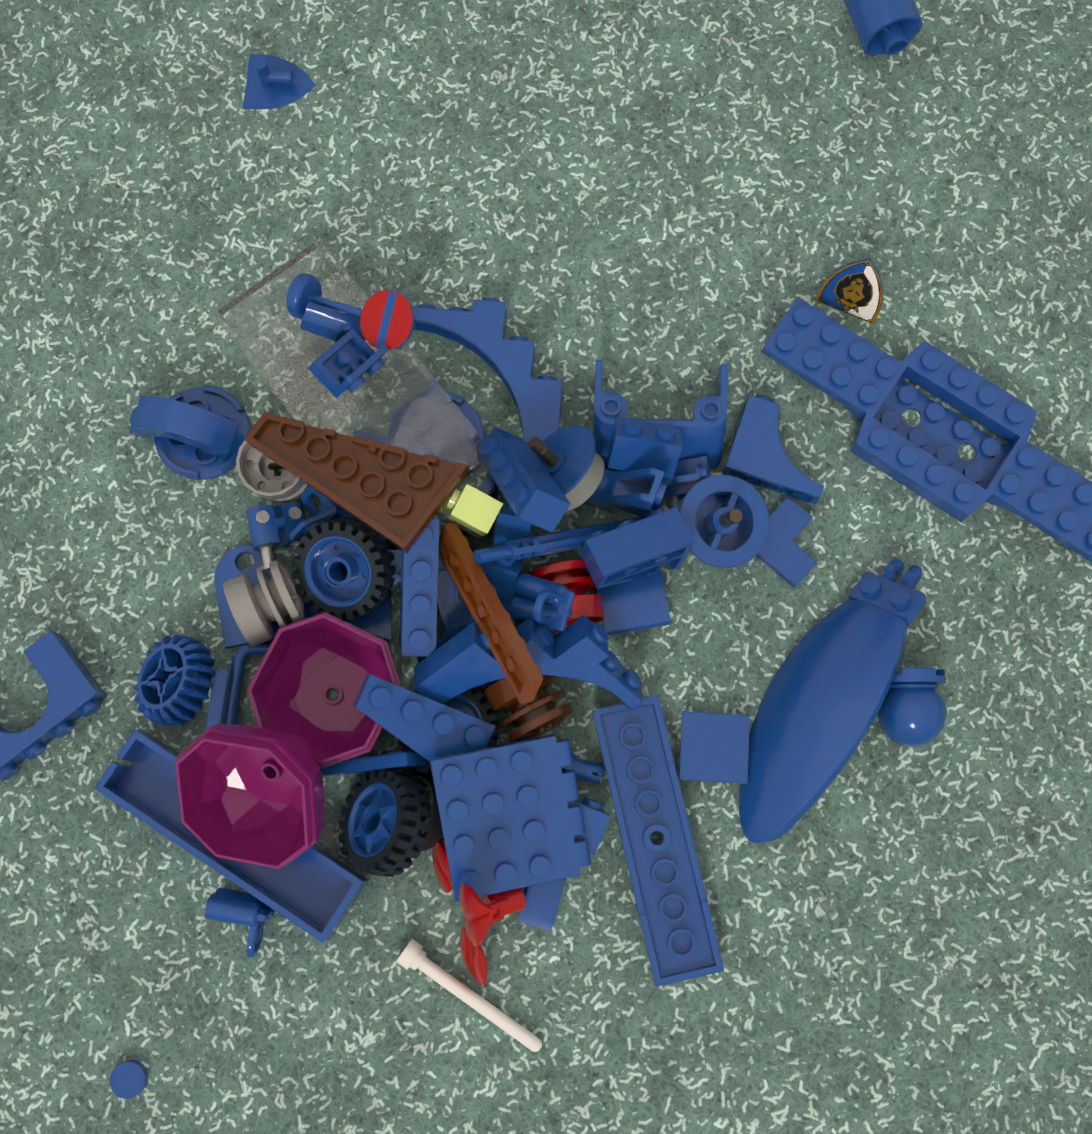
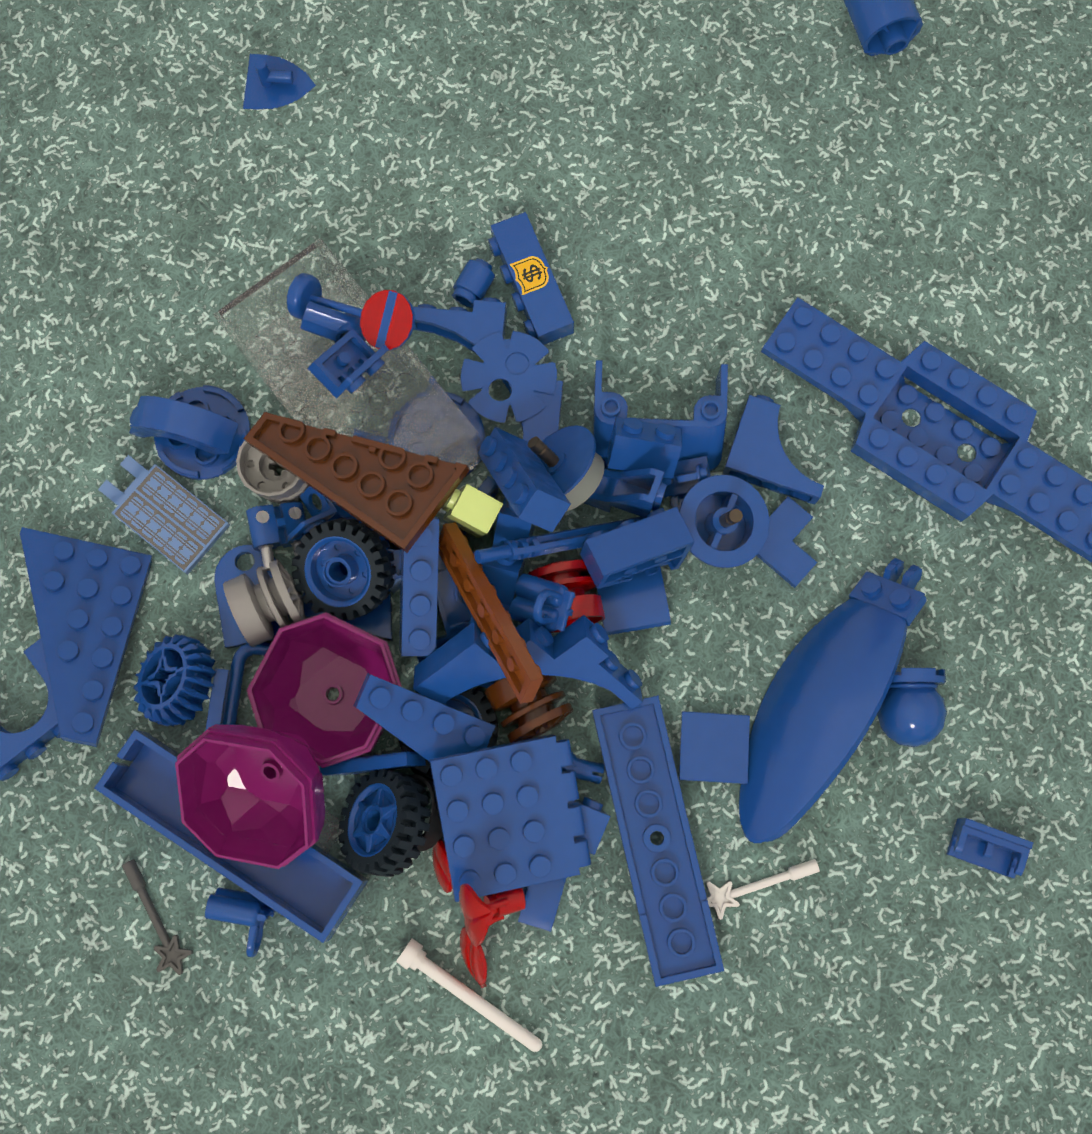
(85, 616): none -> blue wing
(128, 1079): blue tile -> none
(166, 515): none -> medium blue tile
(170, 951): none -> dark grey piece
(473, 282): none -> blue brick
(522, 399): none -> blue piece
(531, 278): none -> blue brick
(723, 897): none -> white piece
(854, 290): shield -> none
(989, 848): none -> blue hinge

